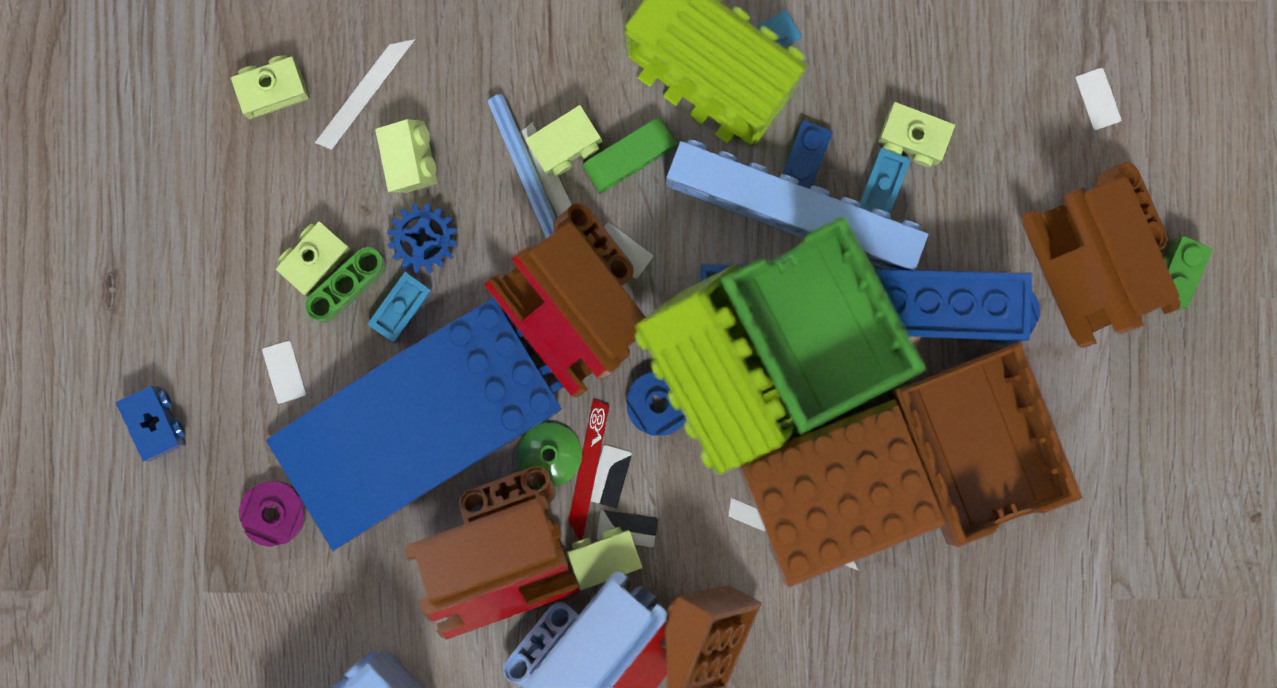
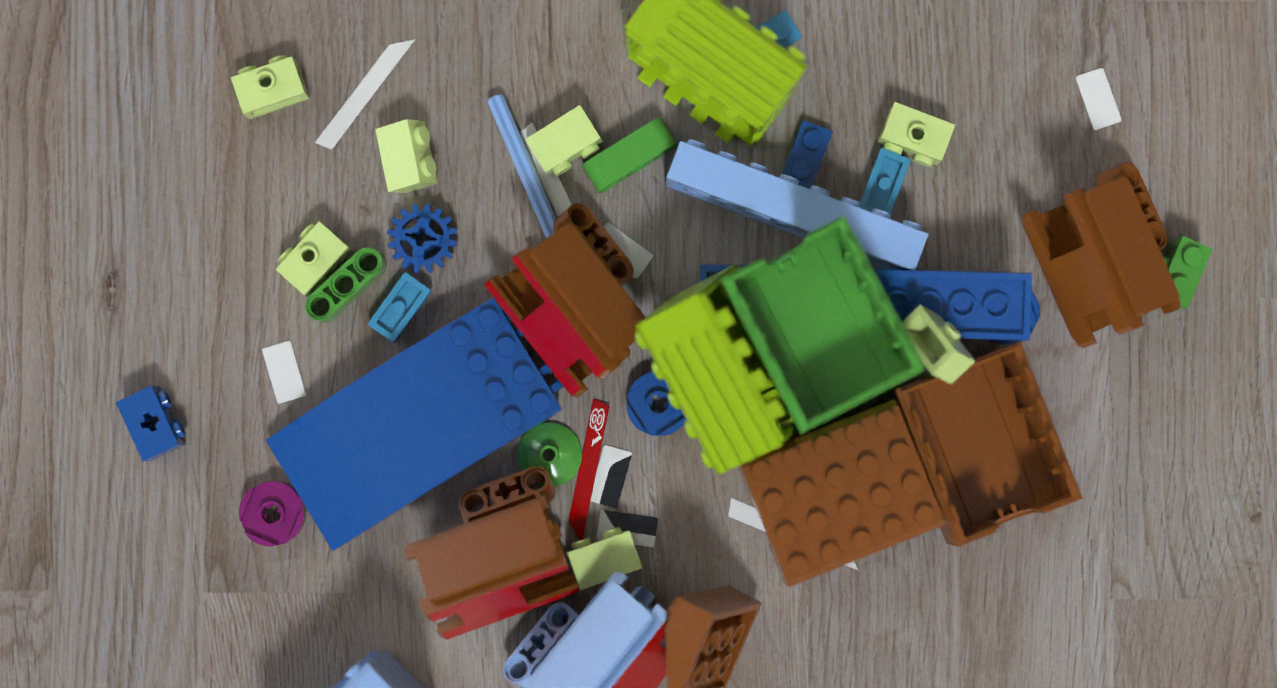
(937, 344): none -> yellowish green brick

